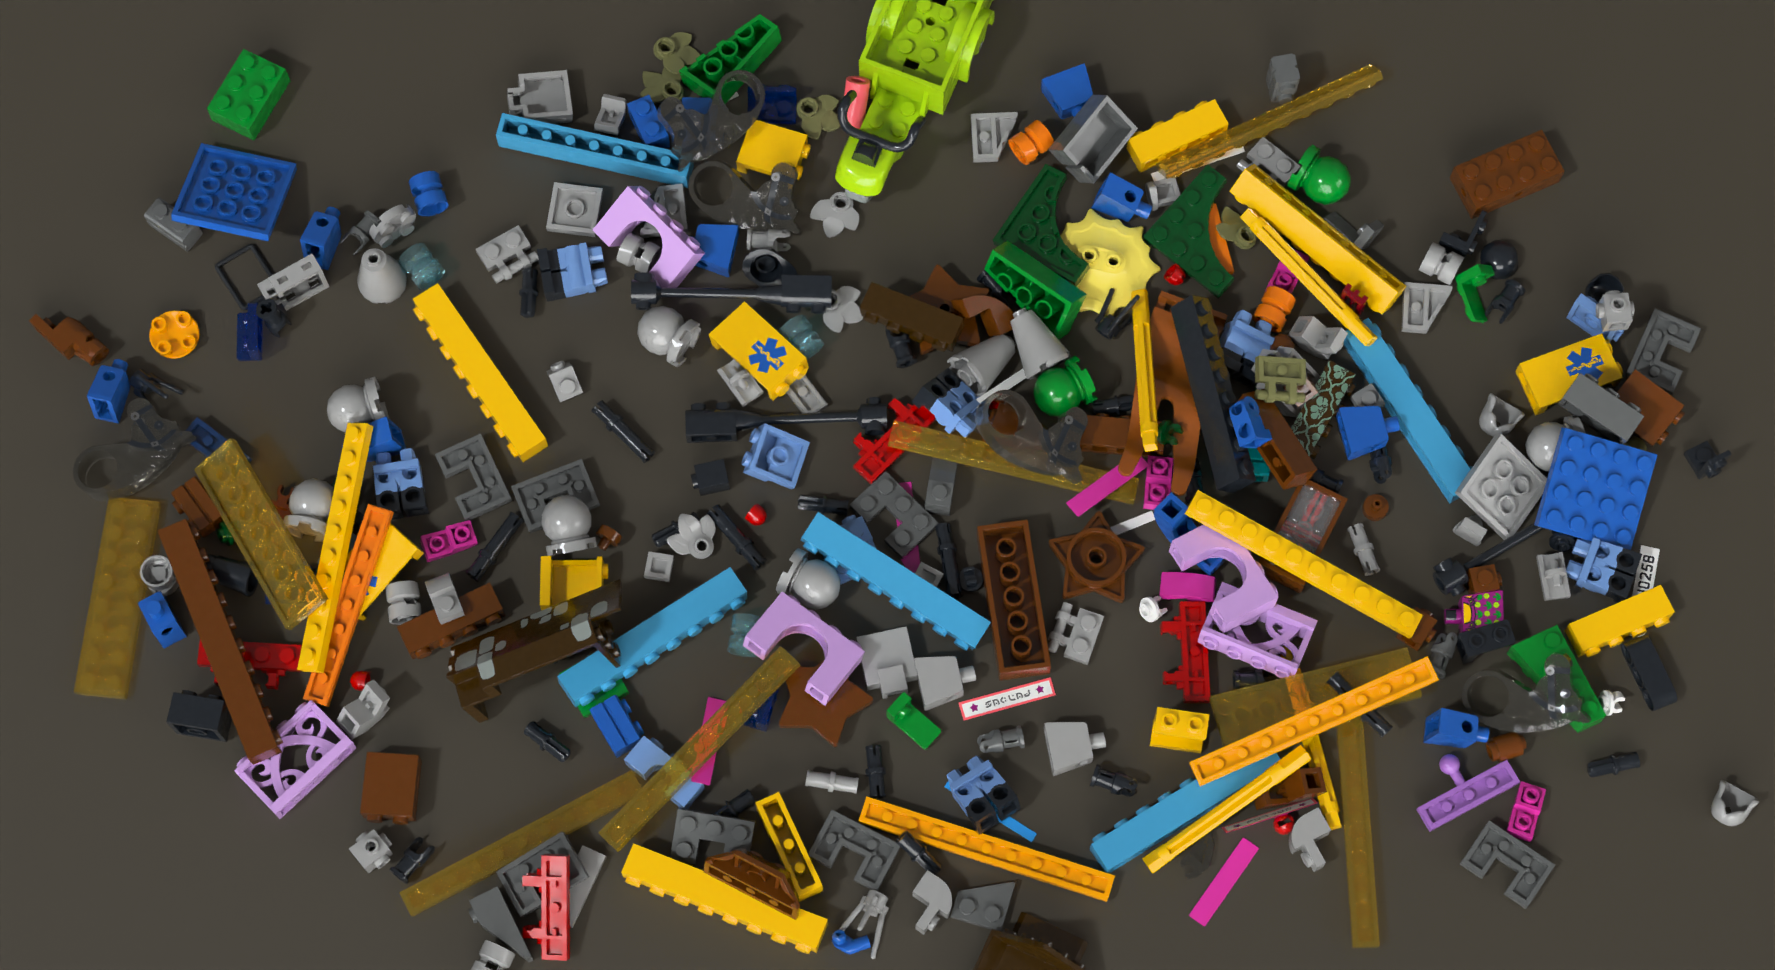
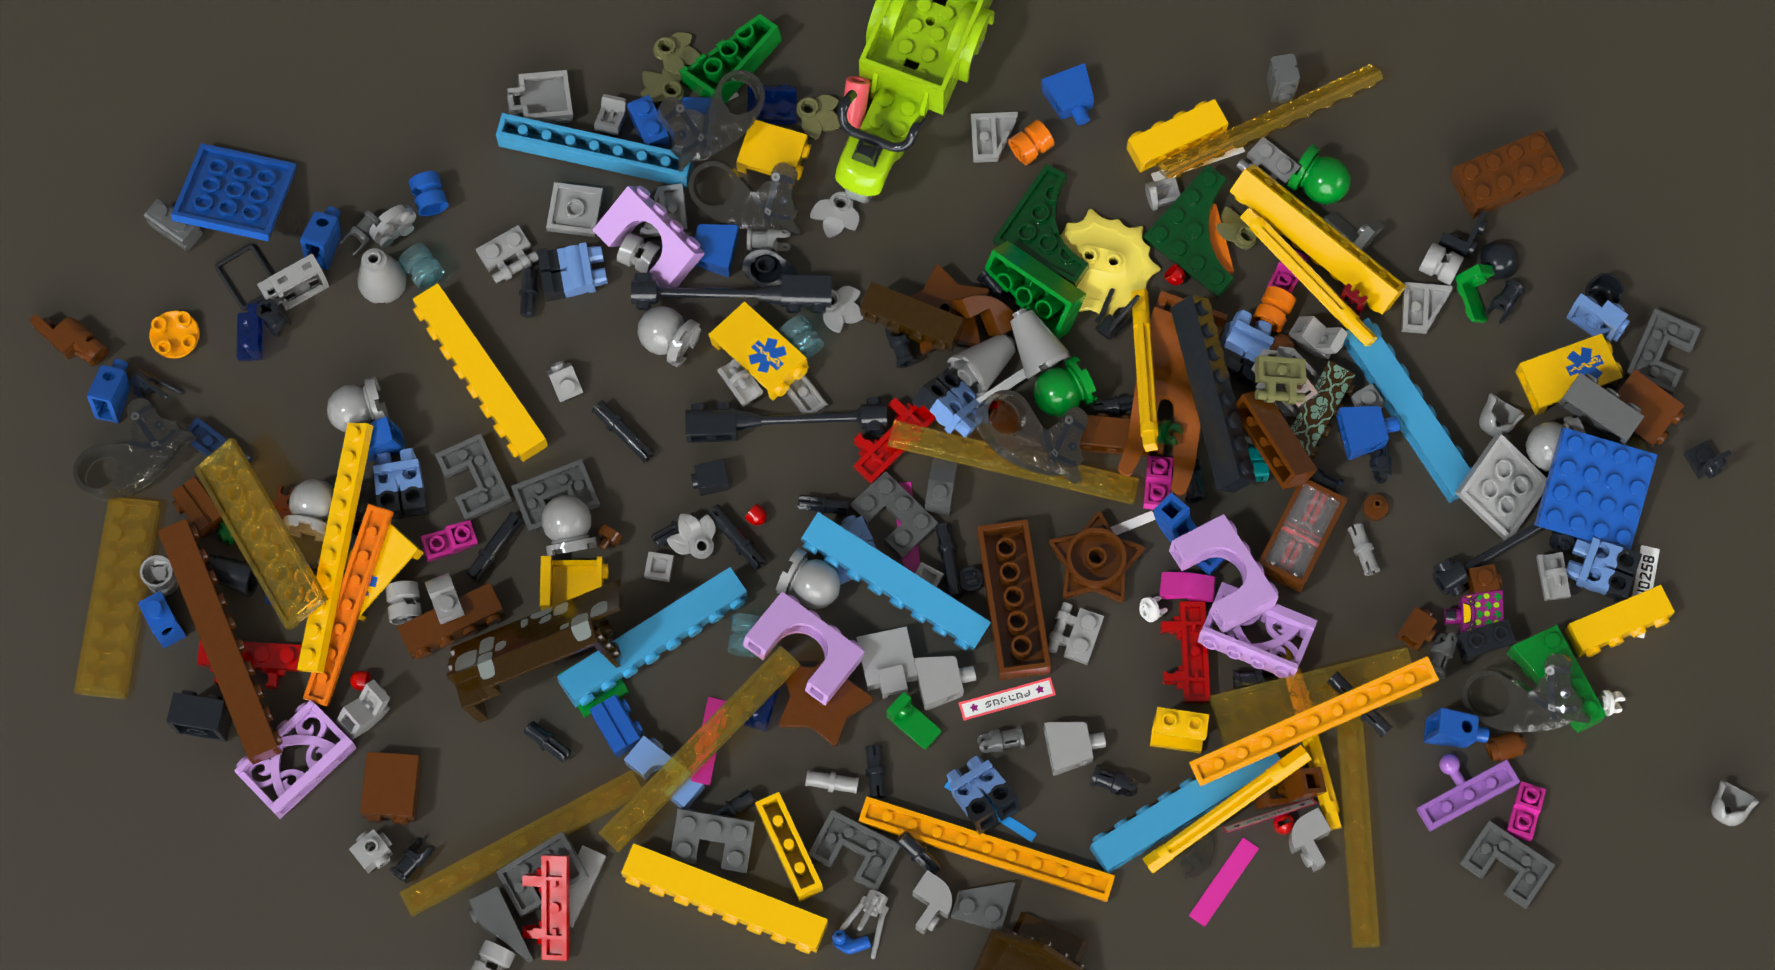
(248, 94): green piece -> none
(756, 878): reddish brown wedge -> none
(775, 456): medium blue plate -> none
(1093, 138): dark grey piece -> none
(1102, 488): dark pink sticker -> none
(1120, 199): blue torso -> none
(1248, 424): blue leg -> none
(1303, 564): yellow plate -> none
(1471, 529): light grey tile -> none
(1613, 764): black axle -> none
(1615, 311): light grey brick -> none
(1649, 672): black beam -> none

